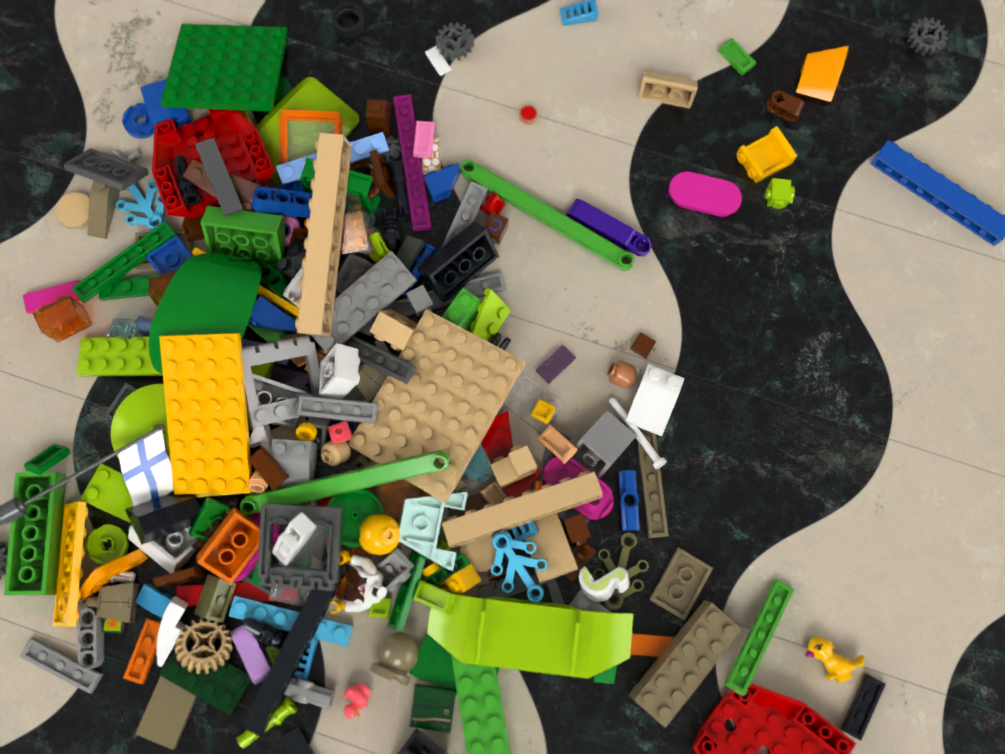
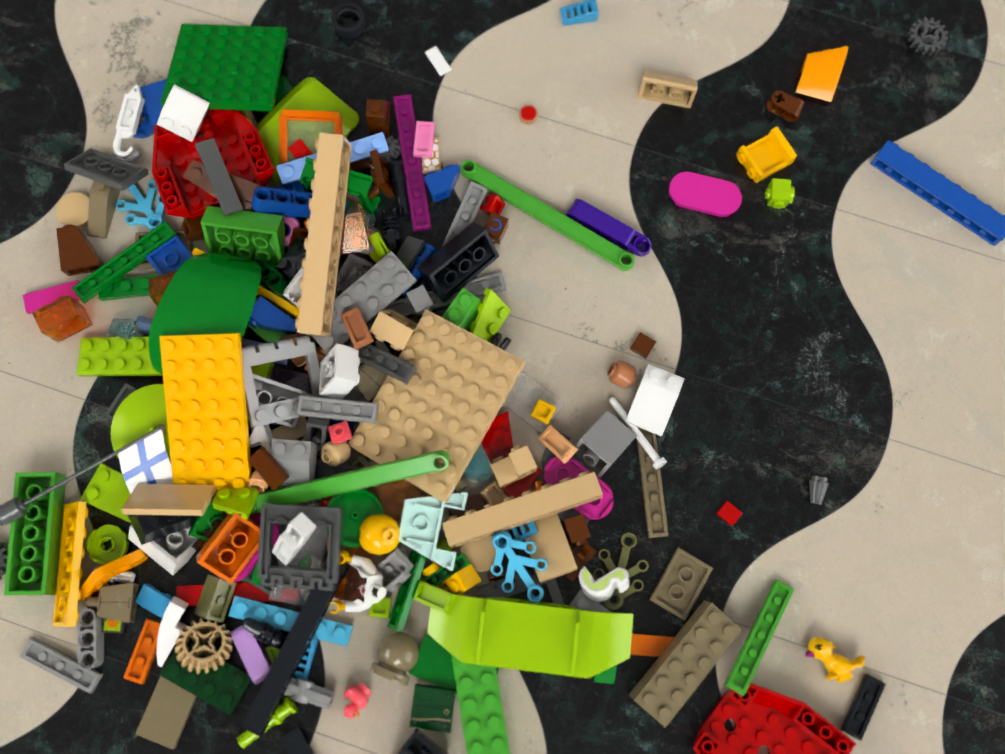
(47, 459): green tile -> none
(76, 251): none -> reddish brown slope
(128, 119): none -> white plate
(169, 499): none -> tan tile
(180, 577): reddish brown tile -> none
(183, 113): none -> white slope
(186, 186): black pin -> none
(236, 501): none -> lime wing
(299, 149): none -> red piece
(306, 432): yellow tile -> none
(357, 328): none -> nougat tile
(455, 41): dark grey gear -> none
(555, 364): clear purple tile -> none
(628, 487): blue piece -> none
(729, 513): none -> red piece
(737, 56): bright green tile -> none
(817, 489): none -> dark grey cone

